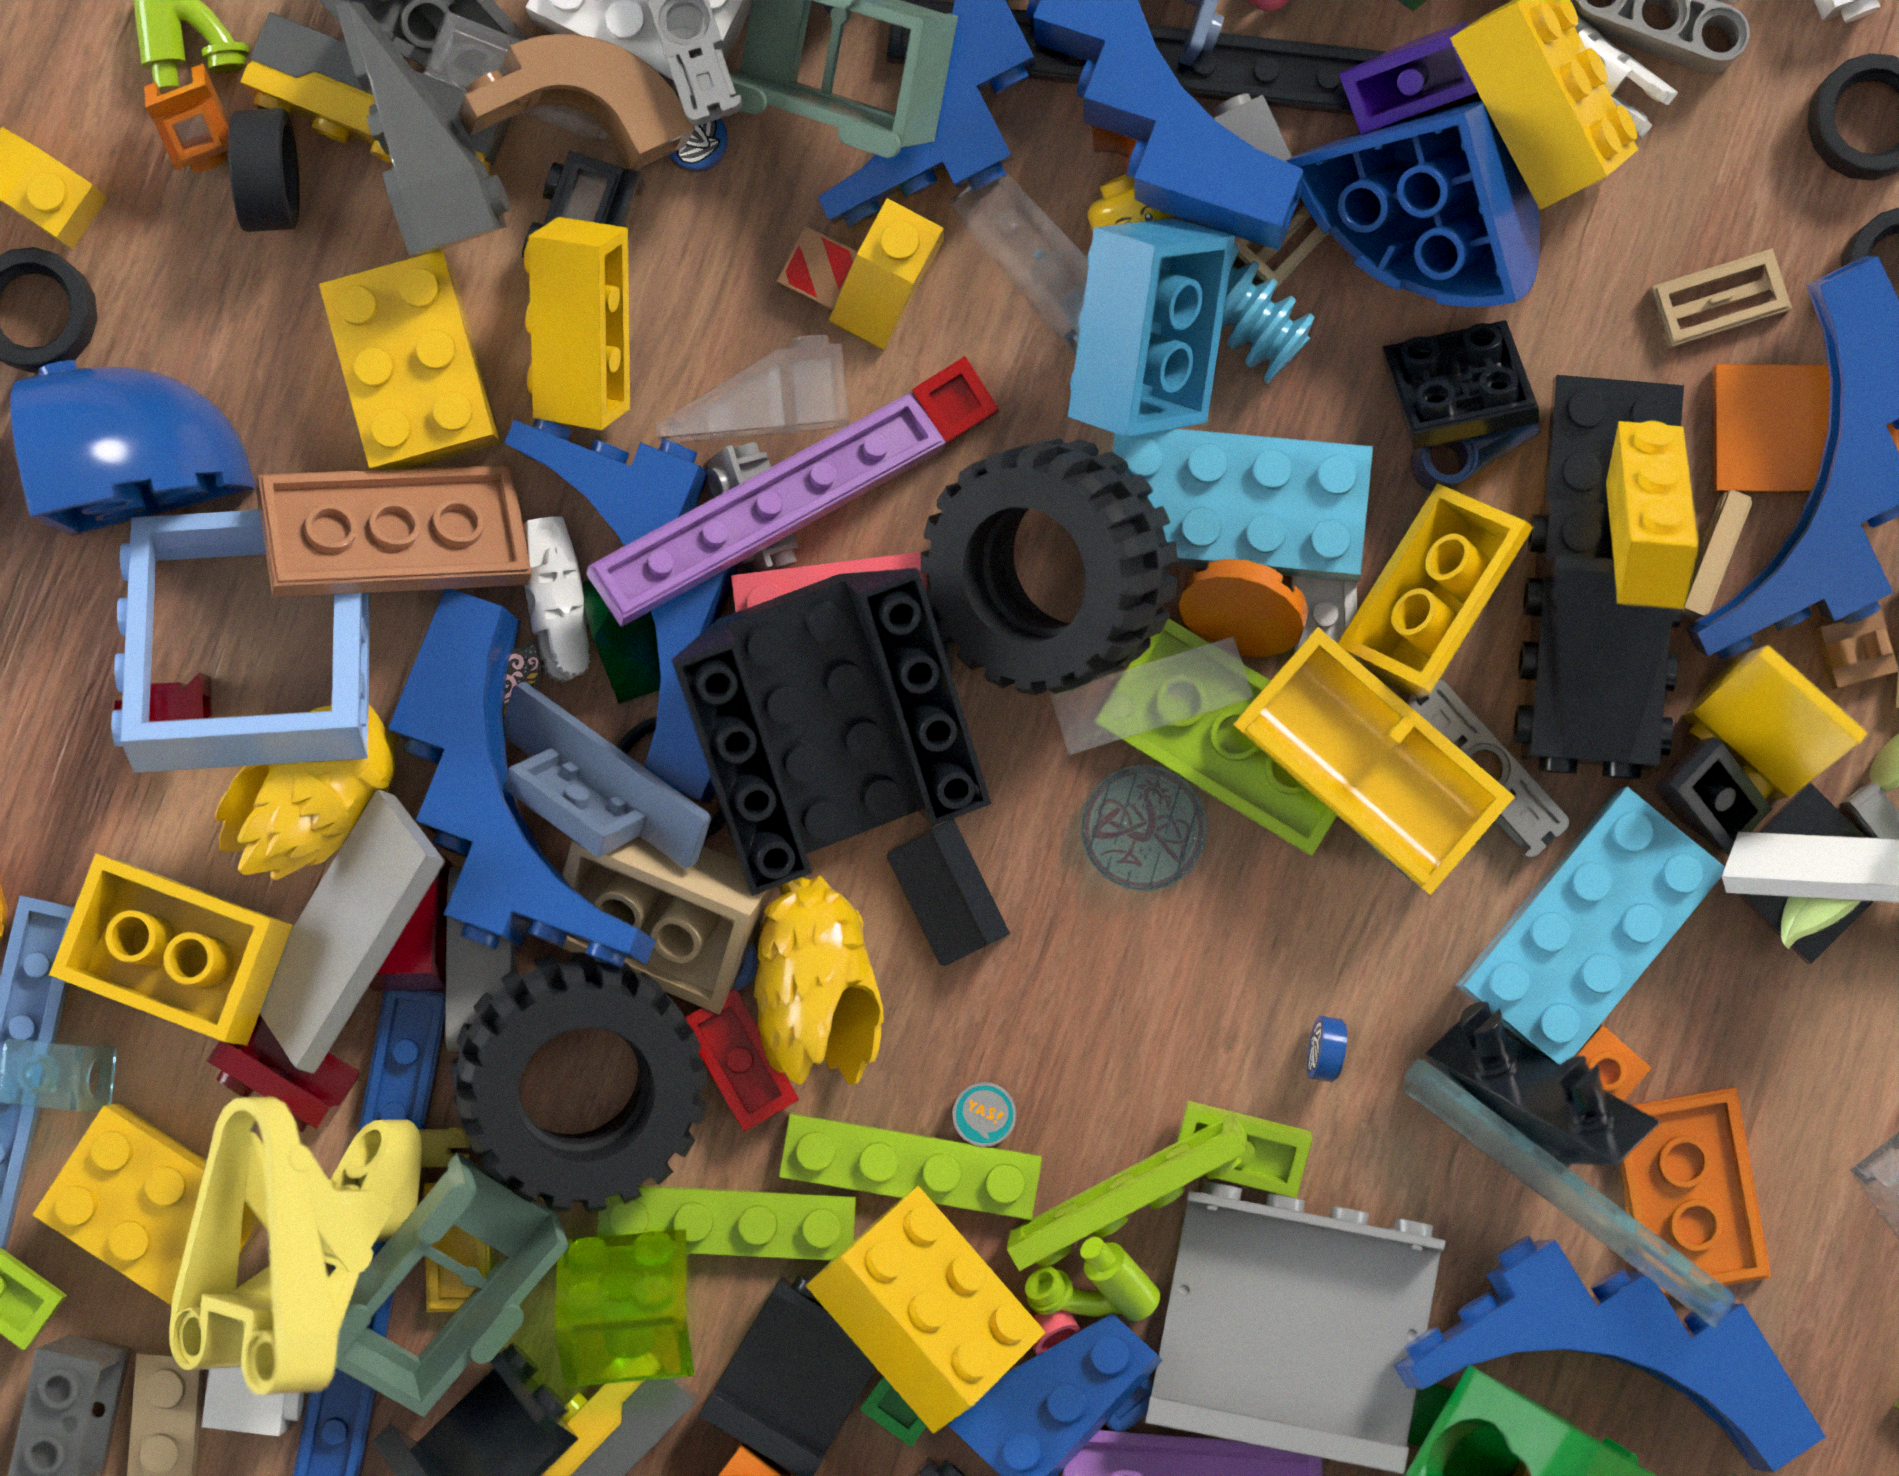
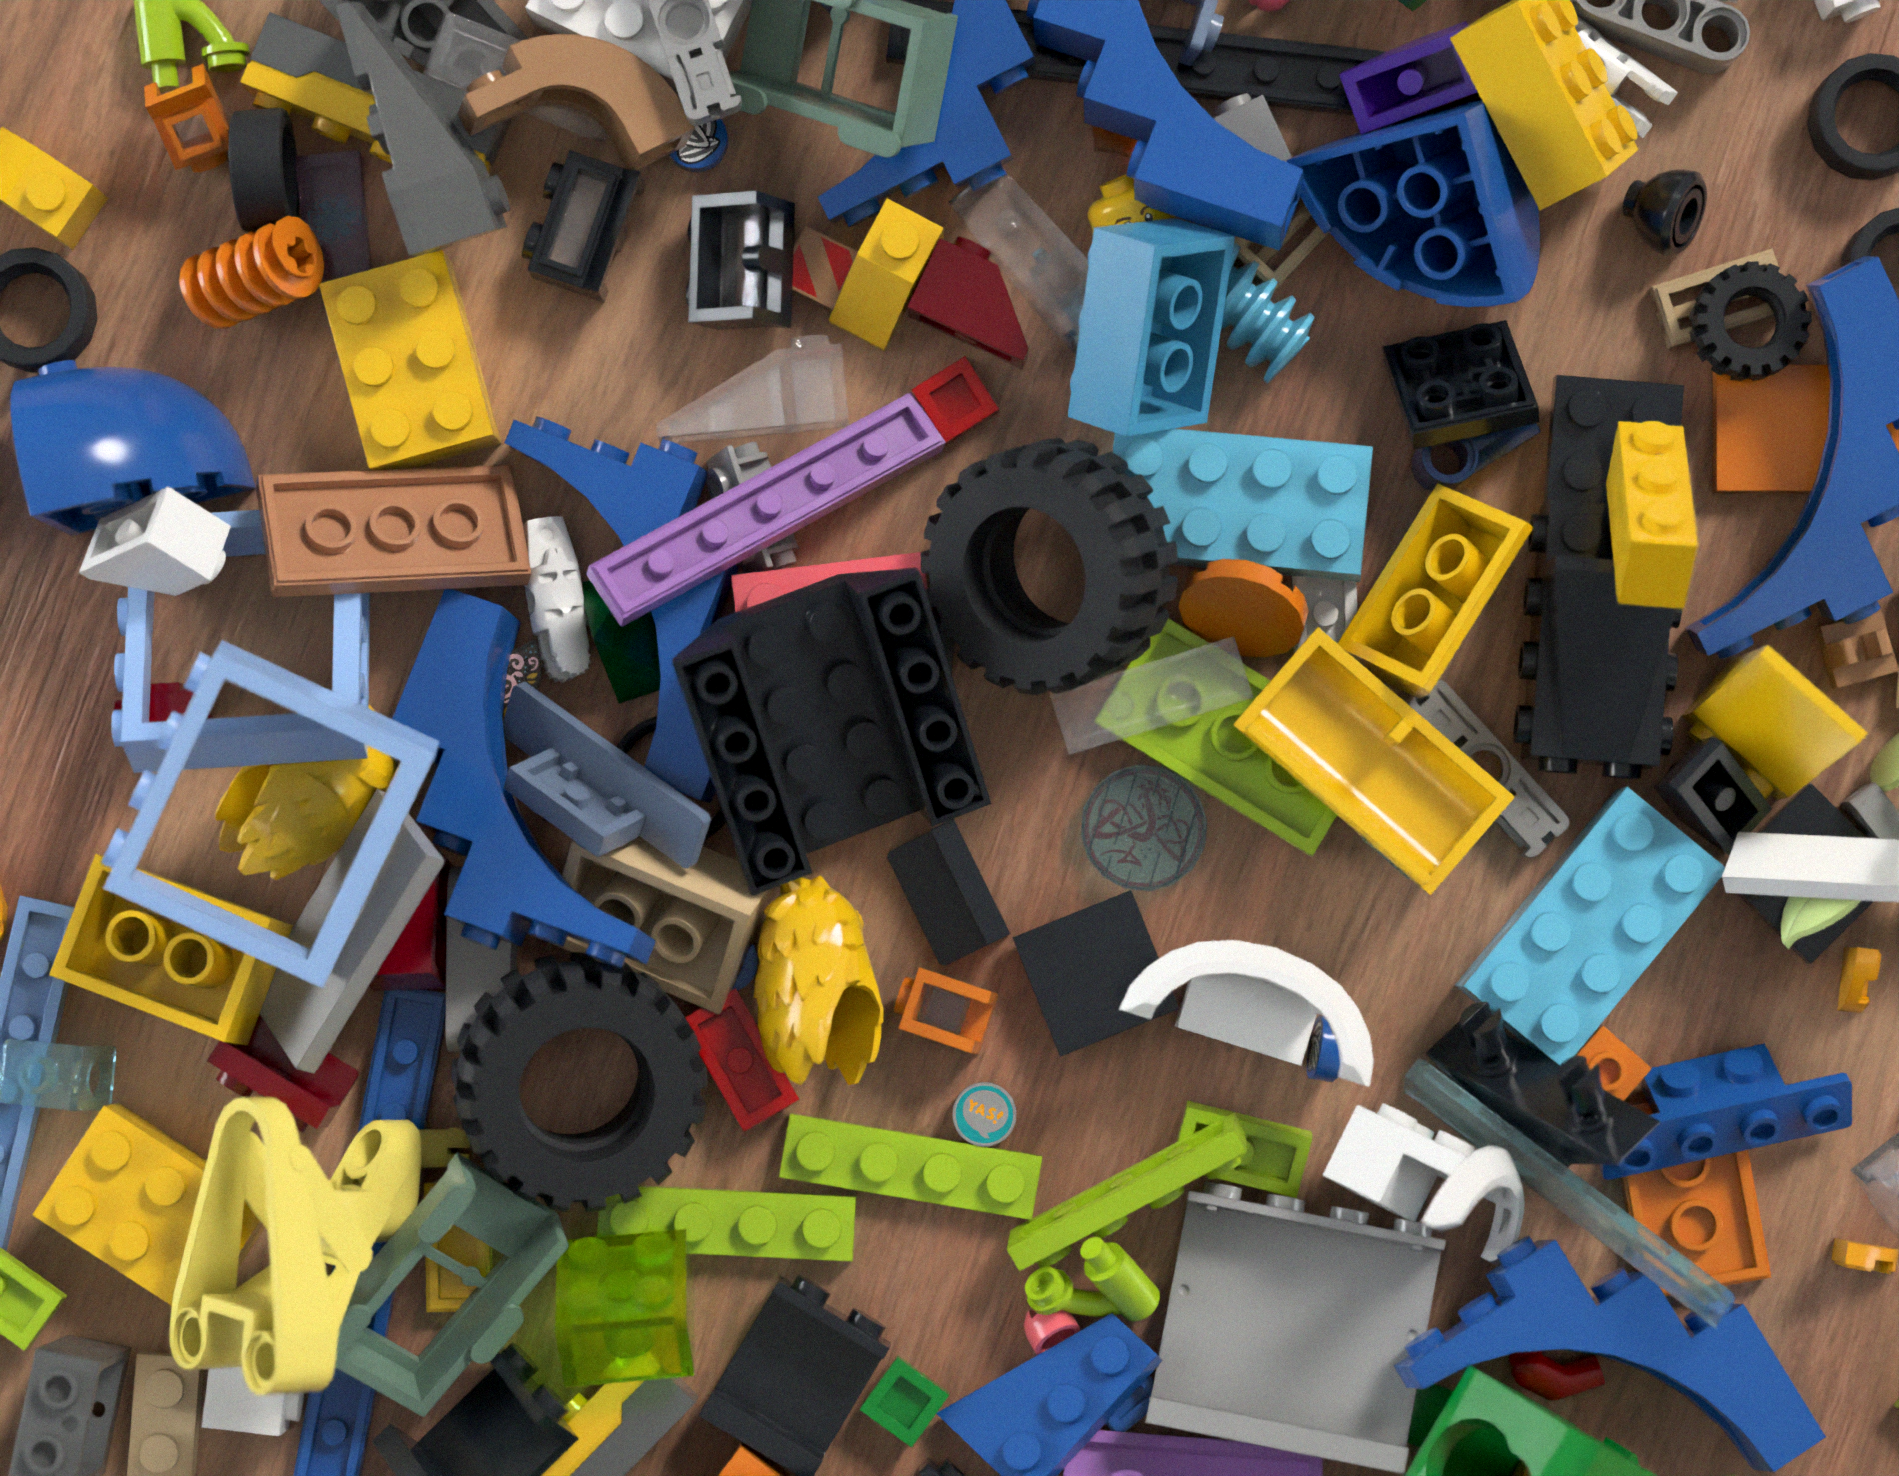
(157, 545): none -> white slope
(178, 738): none -> light blue window
(253, 273): none -> orange piece
(336, 210): none -> tile
(578, 322): yellow brick -> none
(741, 261): none -> black window
(926, 1310): yellow brick -> none
(945, 1010): none -> orange window
(969, 301): none -> dark red slope
(1085, 969): none -> black tile
(1255, 1001): none -> white piece
(1395, 1164): none -> white piece
(1554, 1380): none -> red arm
(1667, 209): none -> black brick
(1715, 552): tan tile -> none
(1730, 1106): none -> blue bracket
(1781, 296): none -> black tyre
(1858, 968): none -> light orange tile
(1864, 1256): none -> light orange tile

